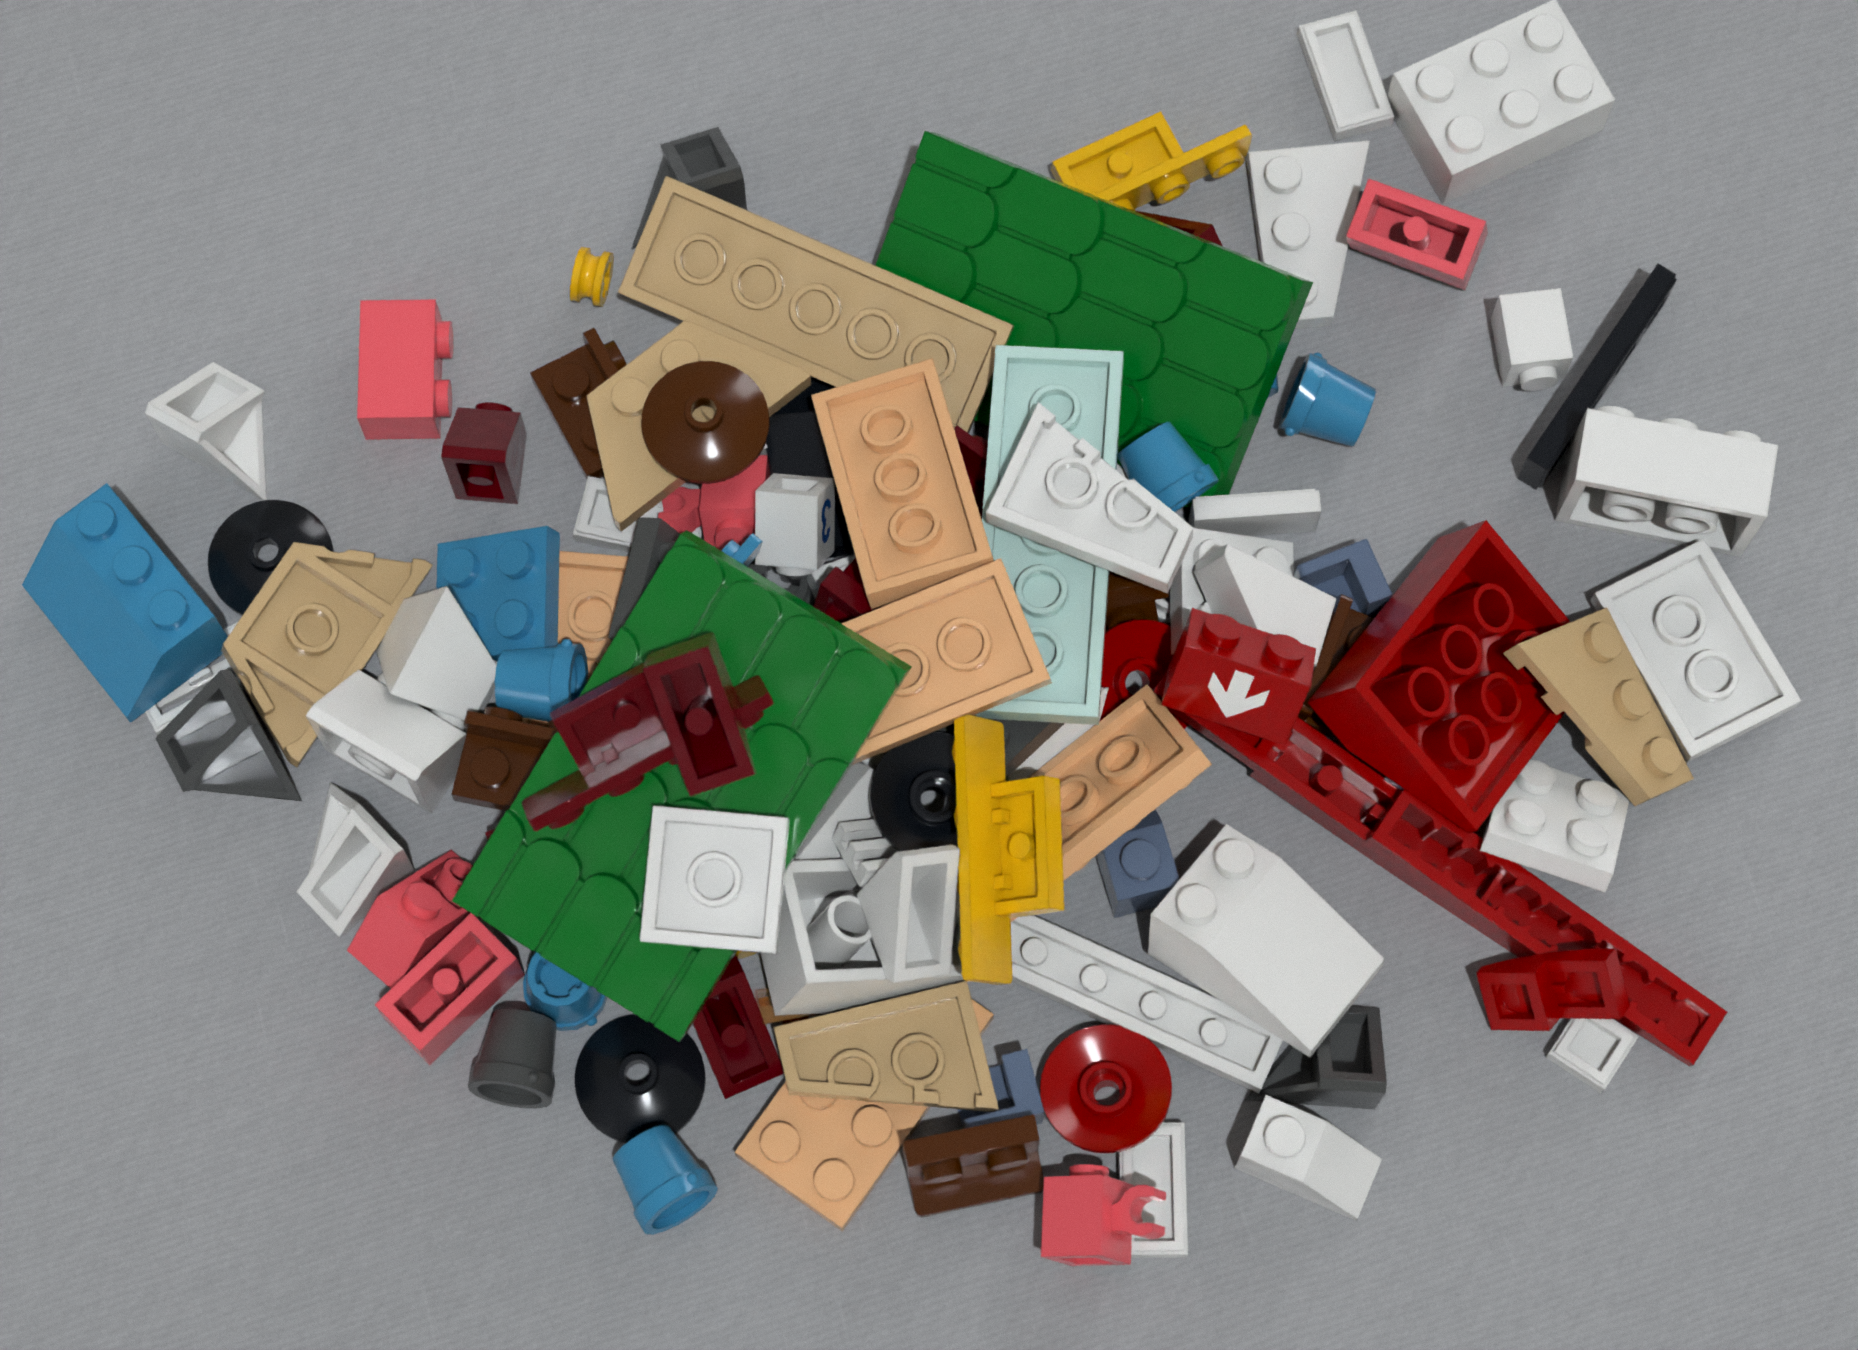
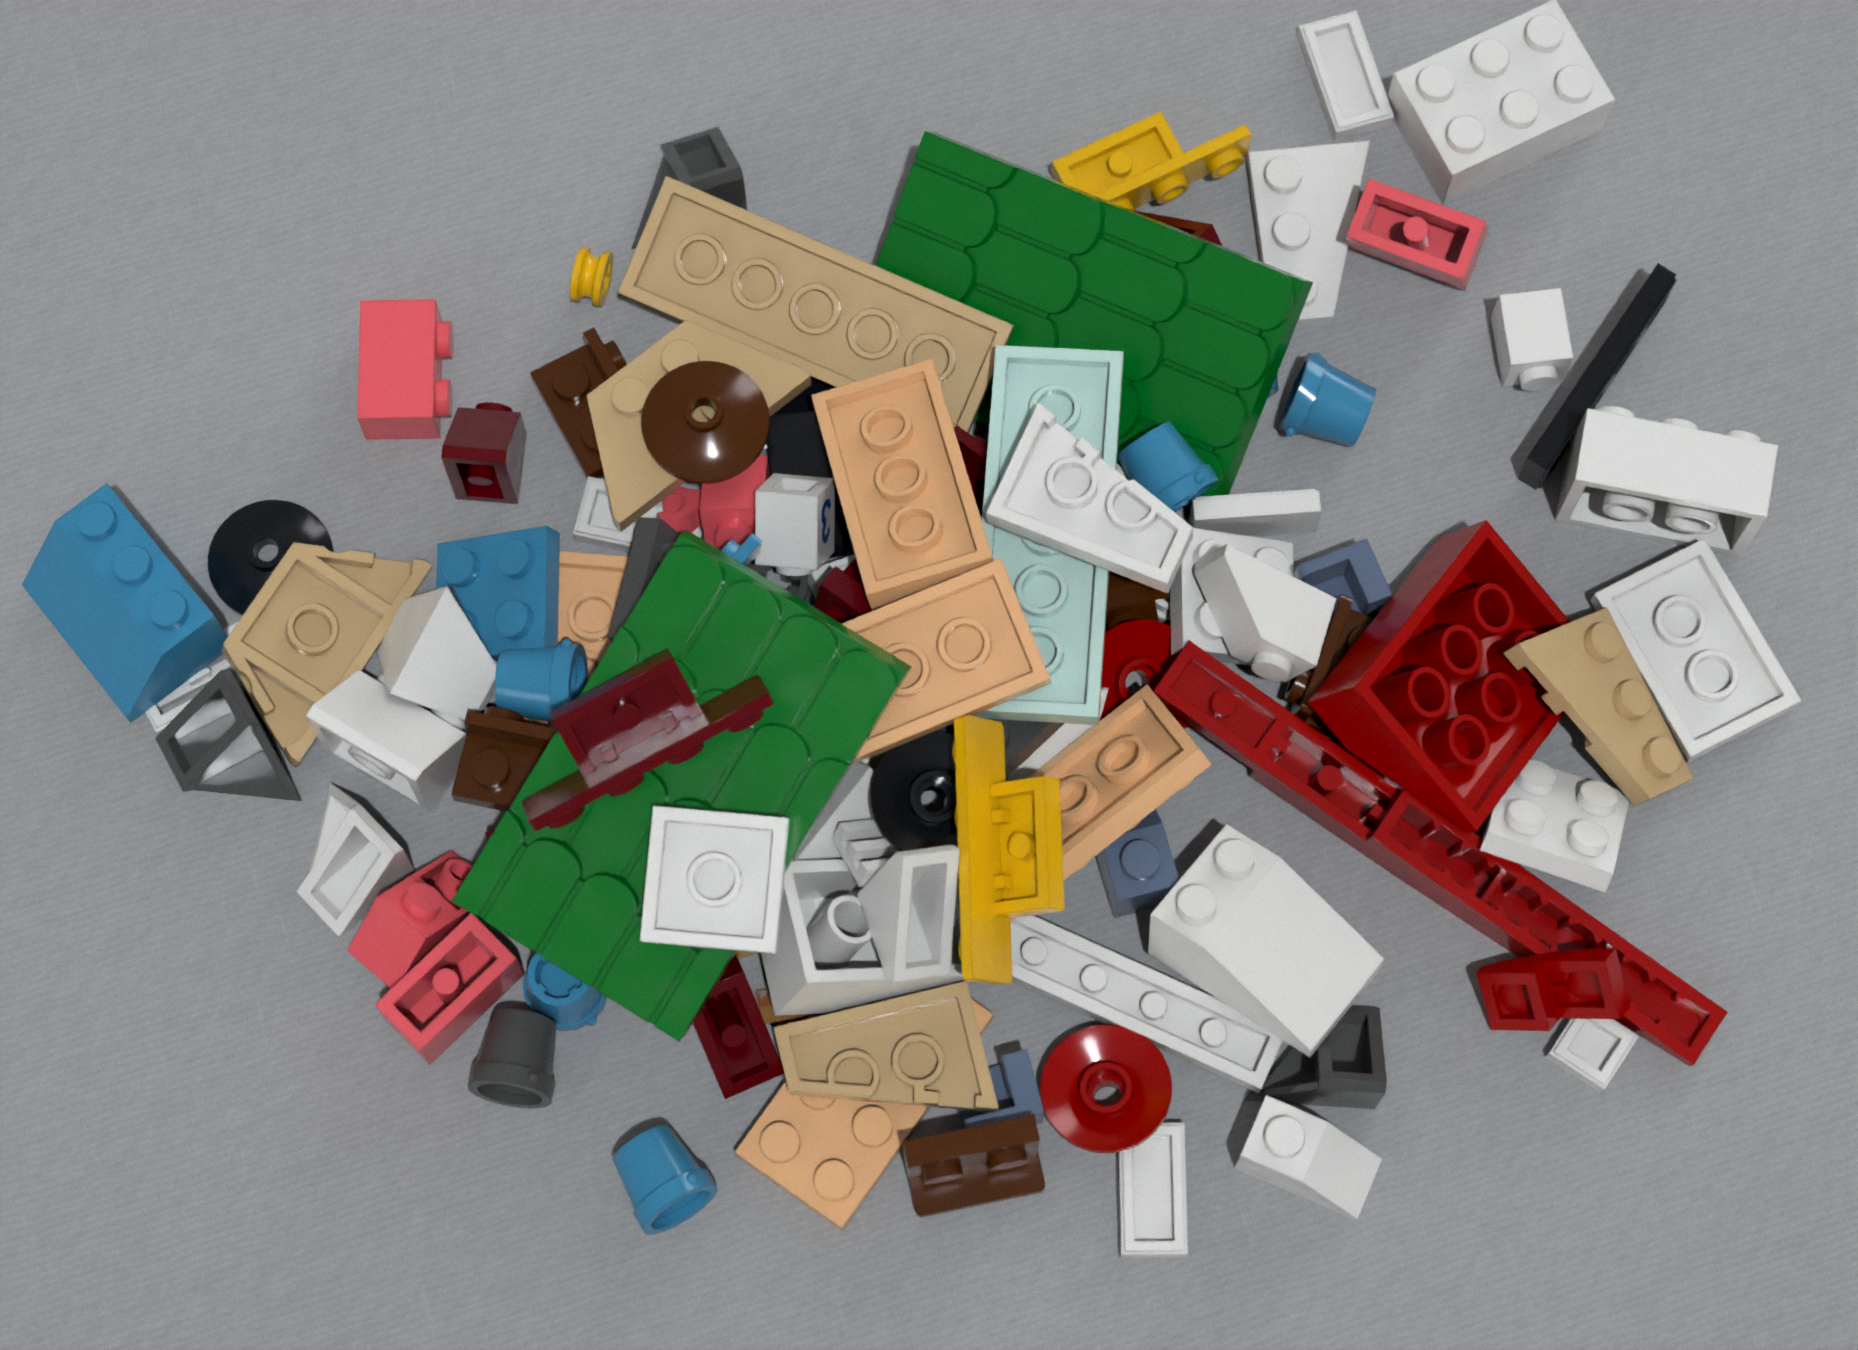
(215, 423): white slope -> none
(625, 1109): black dish -> none
(700, 713): dark red slope -> none
(1093, 1217): coral brick -> none
(1239, 676): red brick -> none

